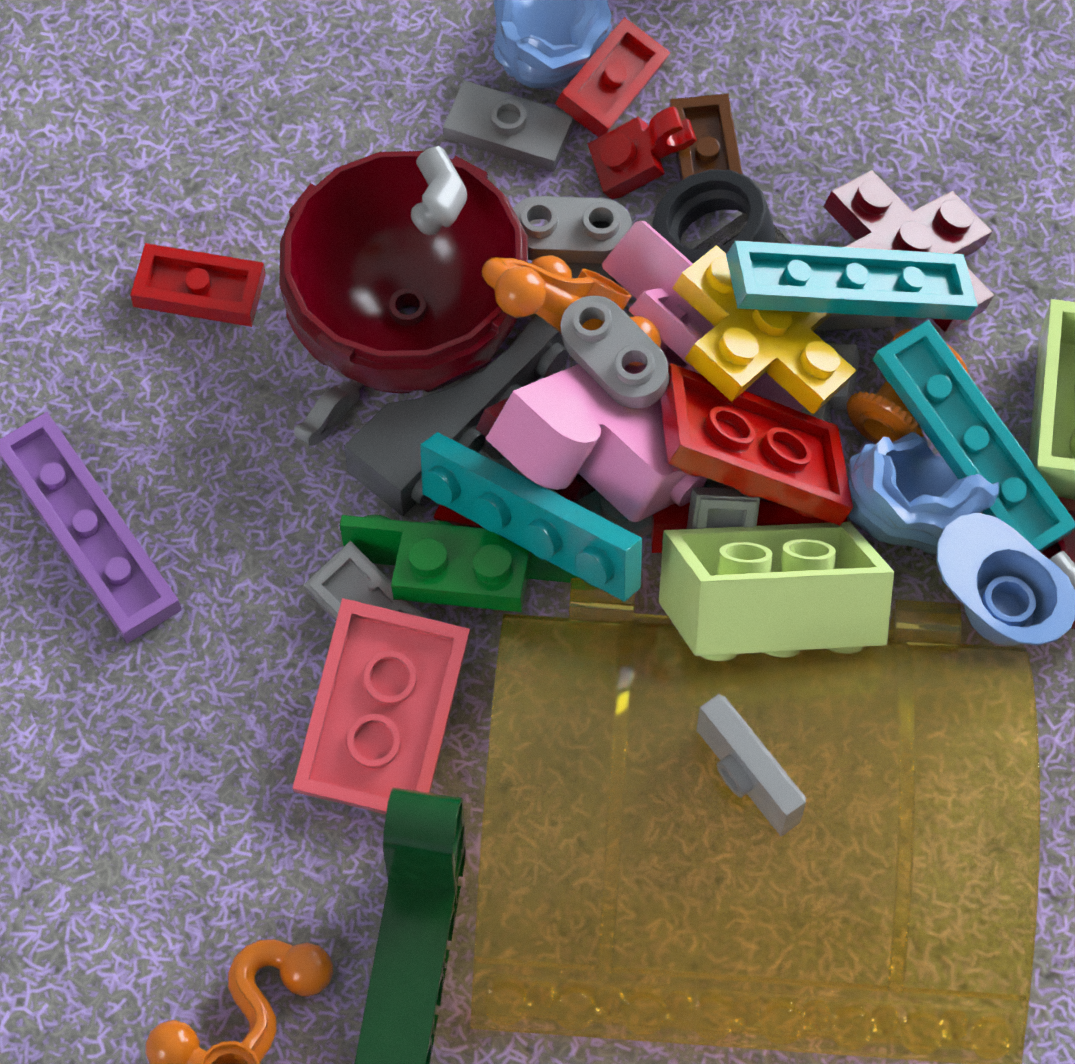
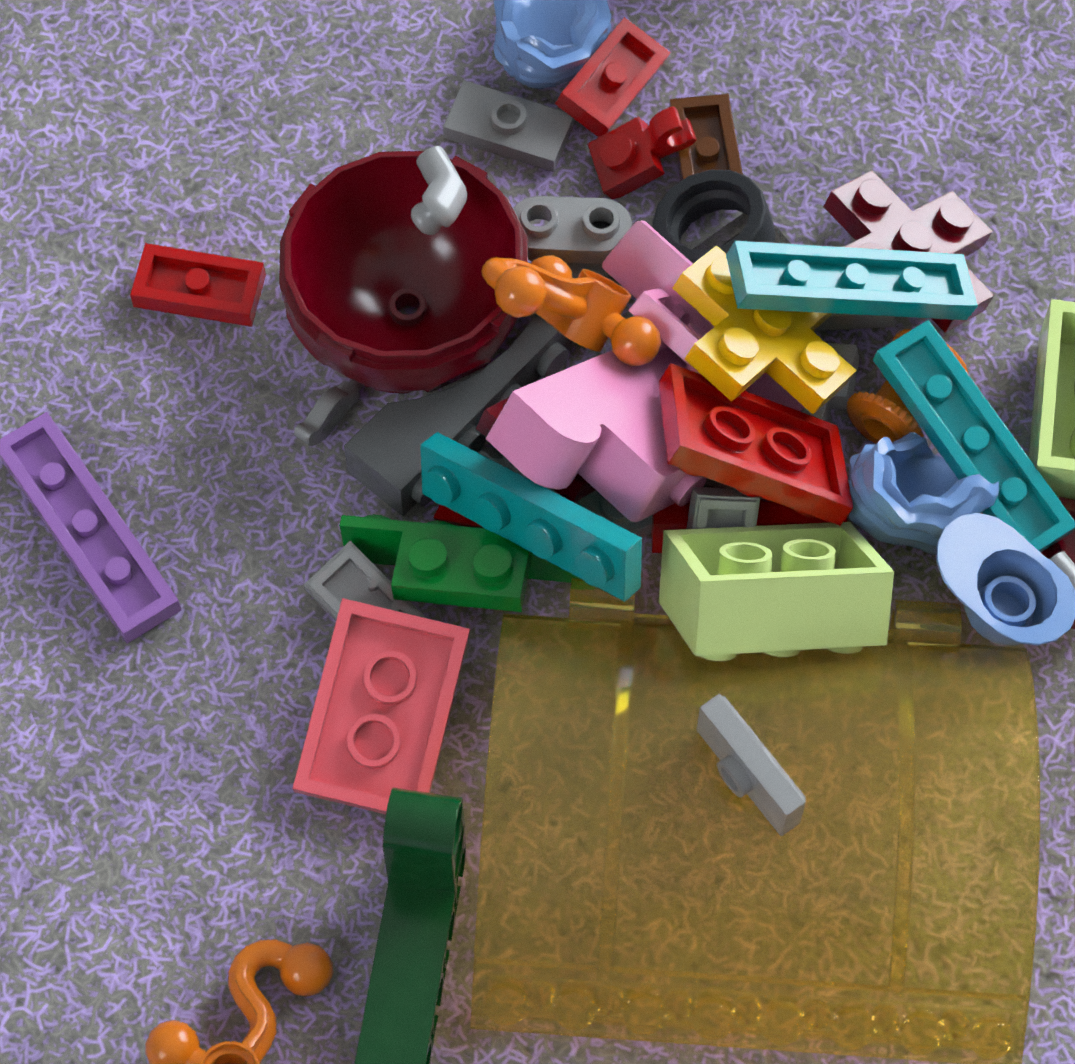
(611, 348): light grey plate -> none

